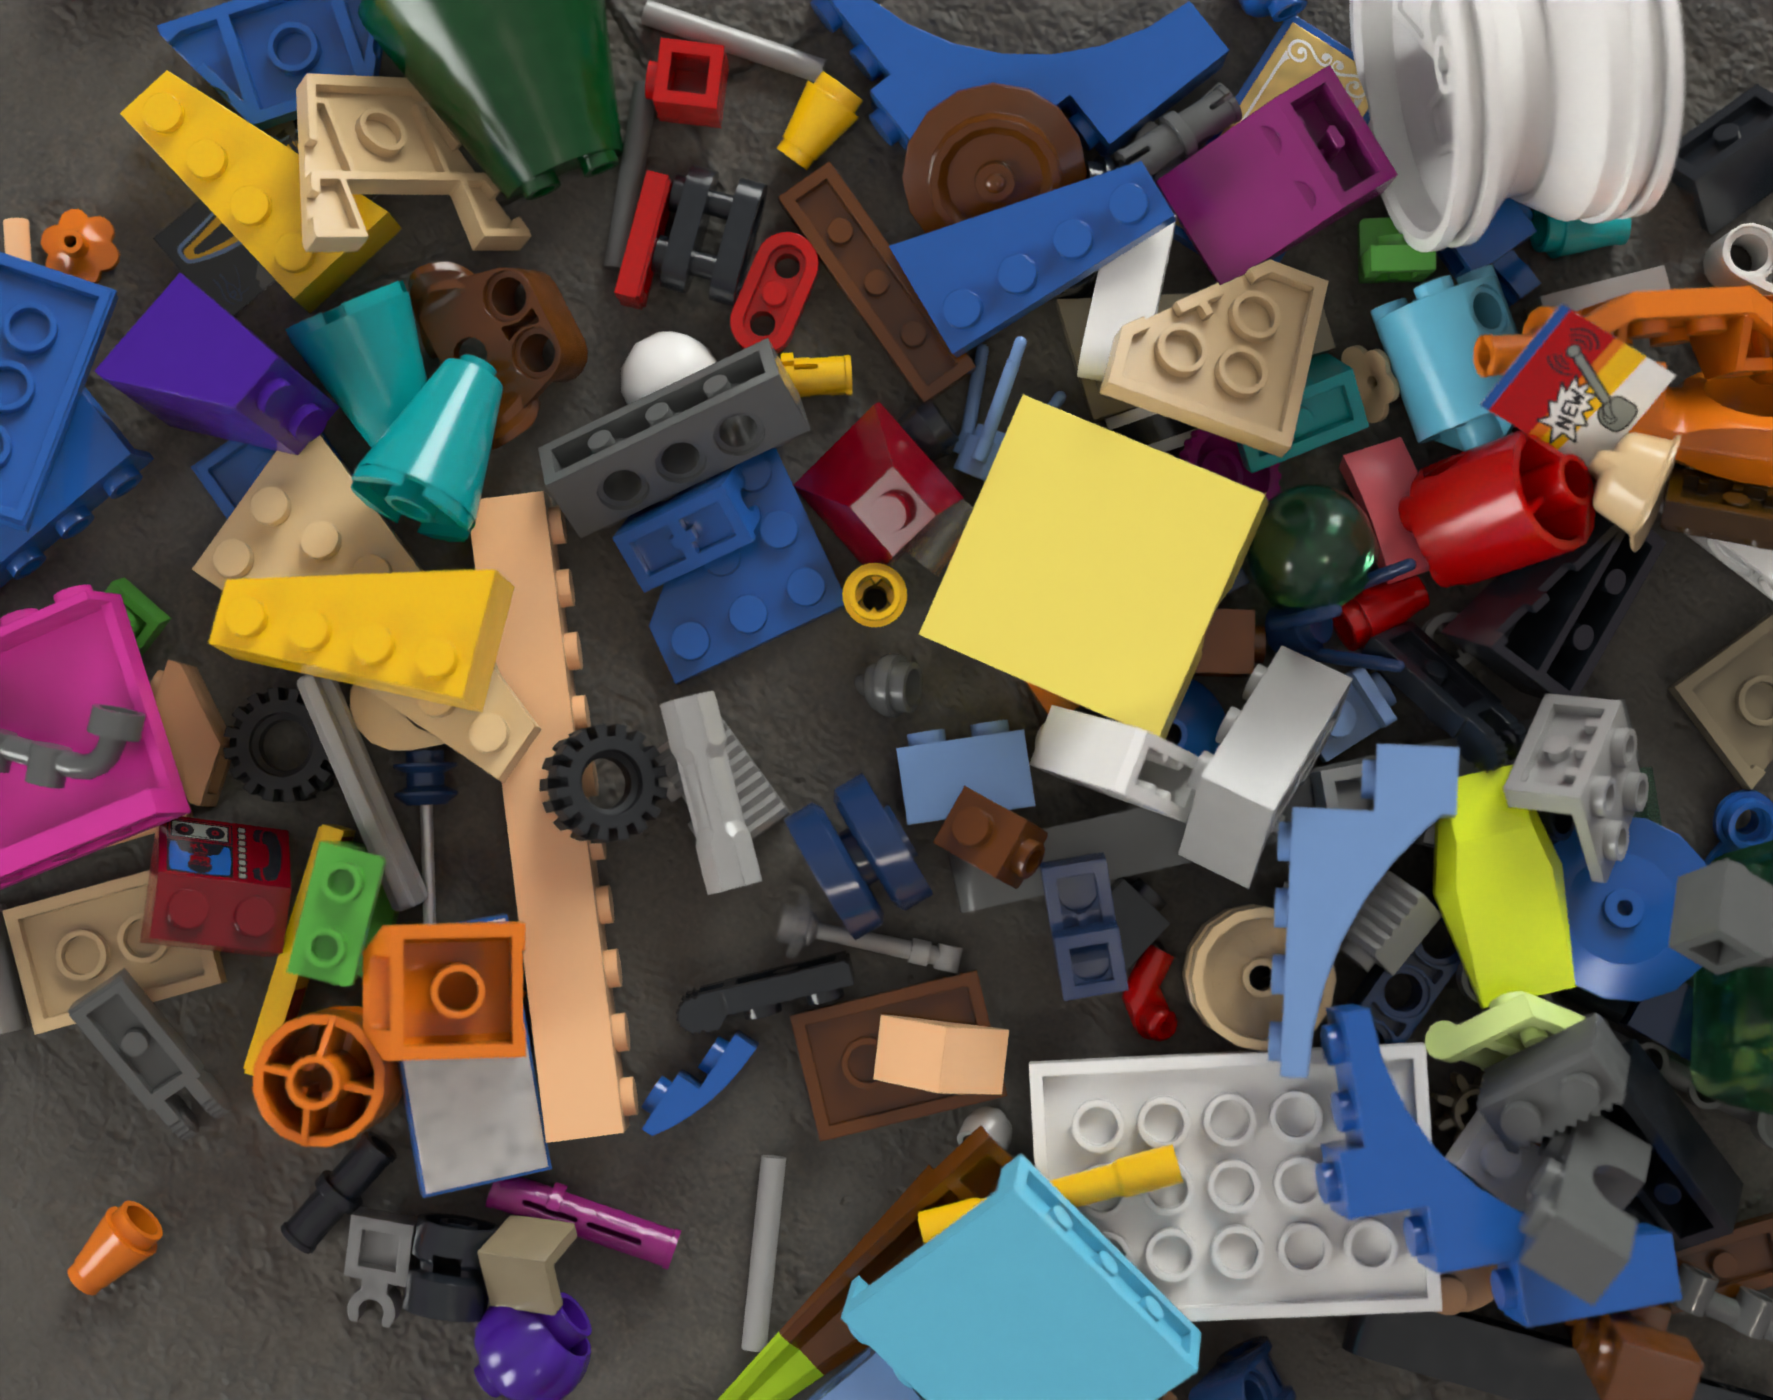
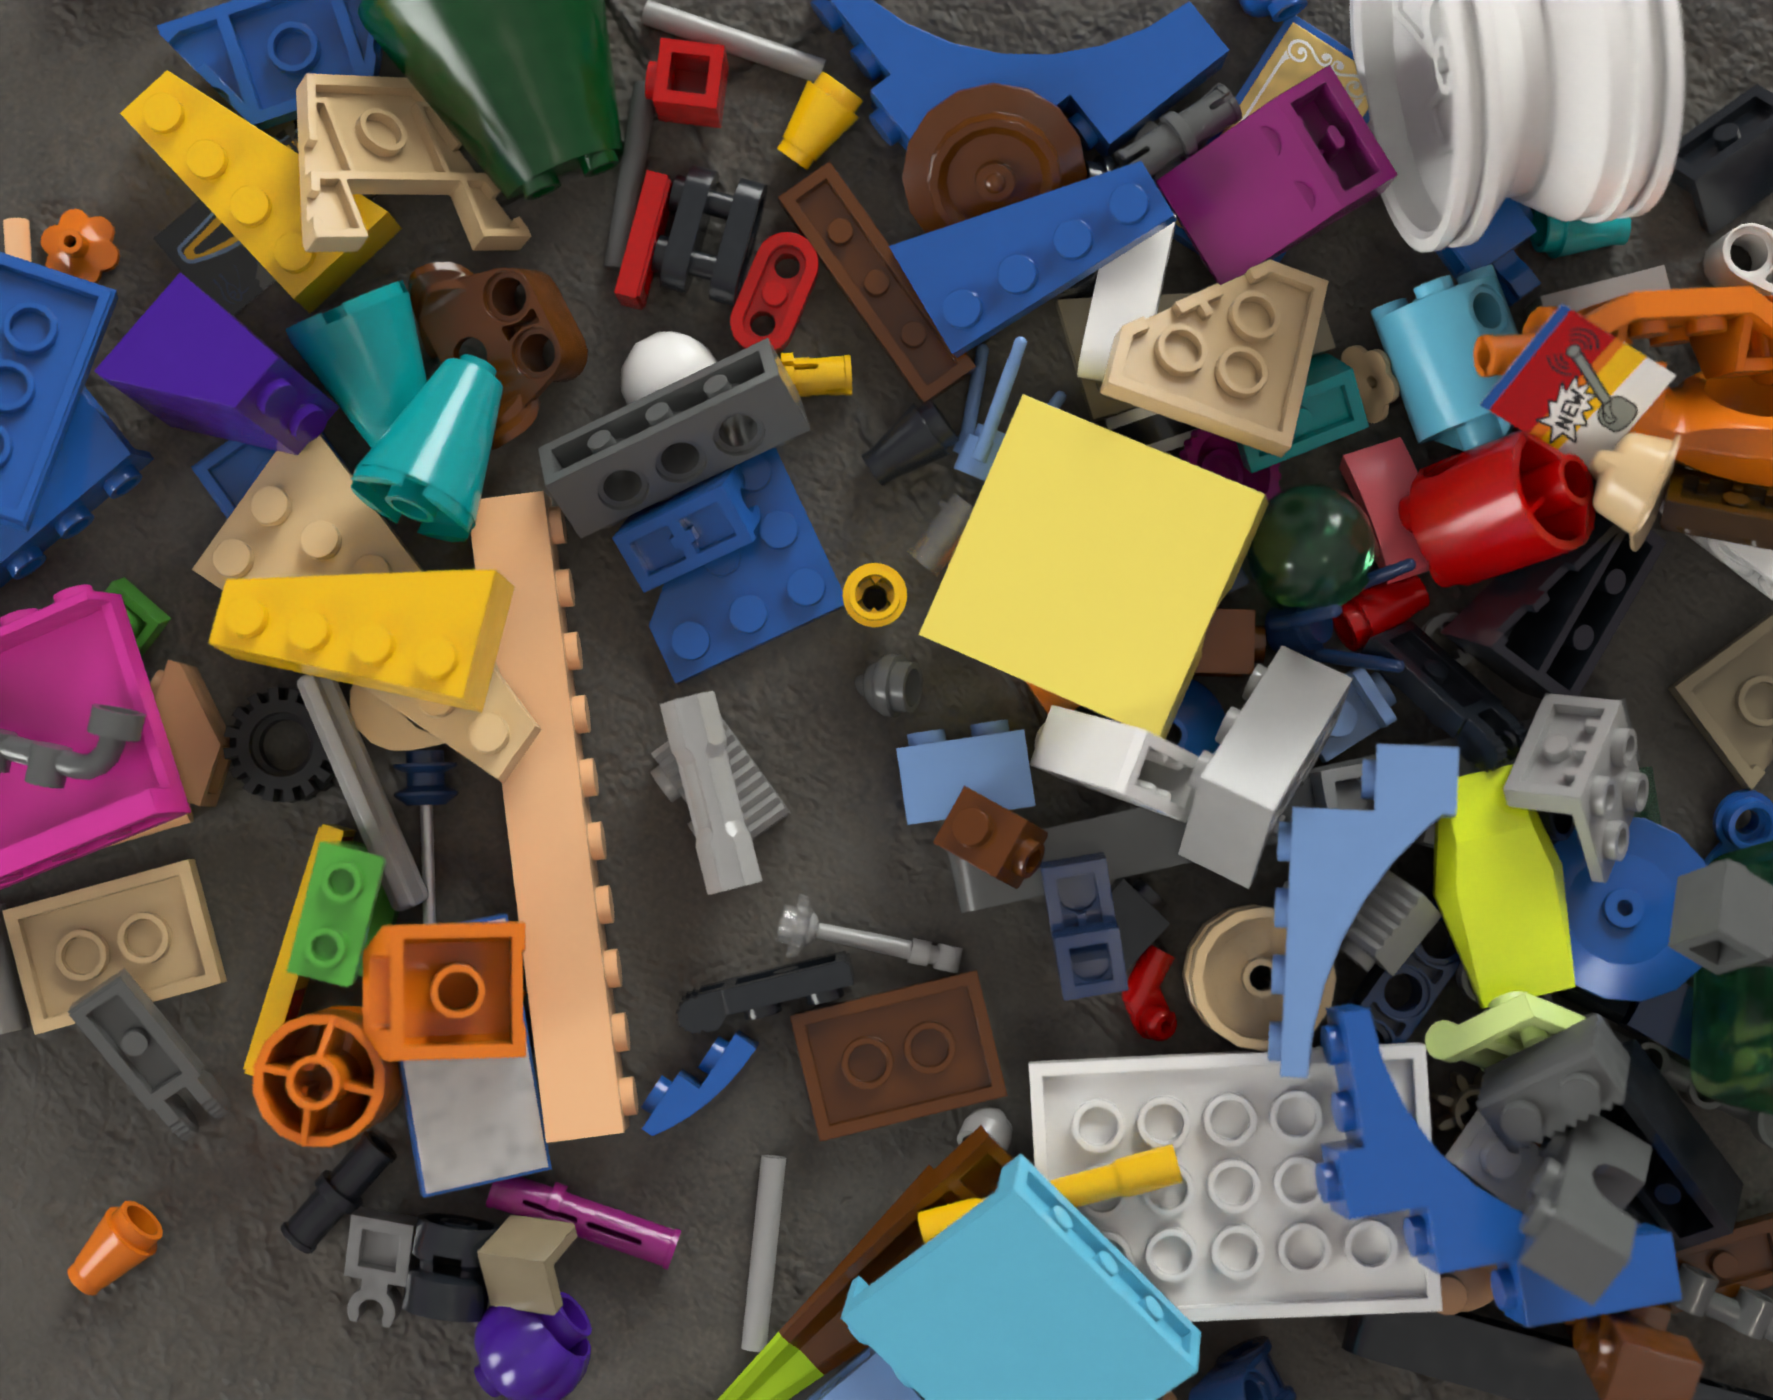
(218, 887): dark red slope -> none
(640, 778): black tyre -> none
(865, 852): dark blue wheel -> none
(877, 489): dark red slope -> none
(941, 1055): light nougat slope -> none
(1387, 256): bright green bracket -> none

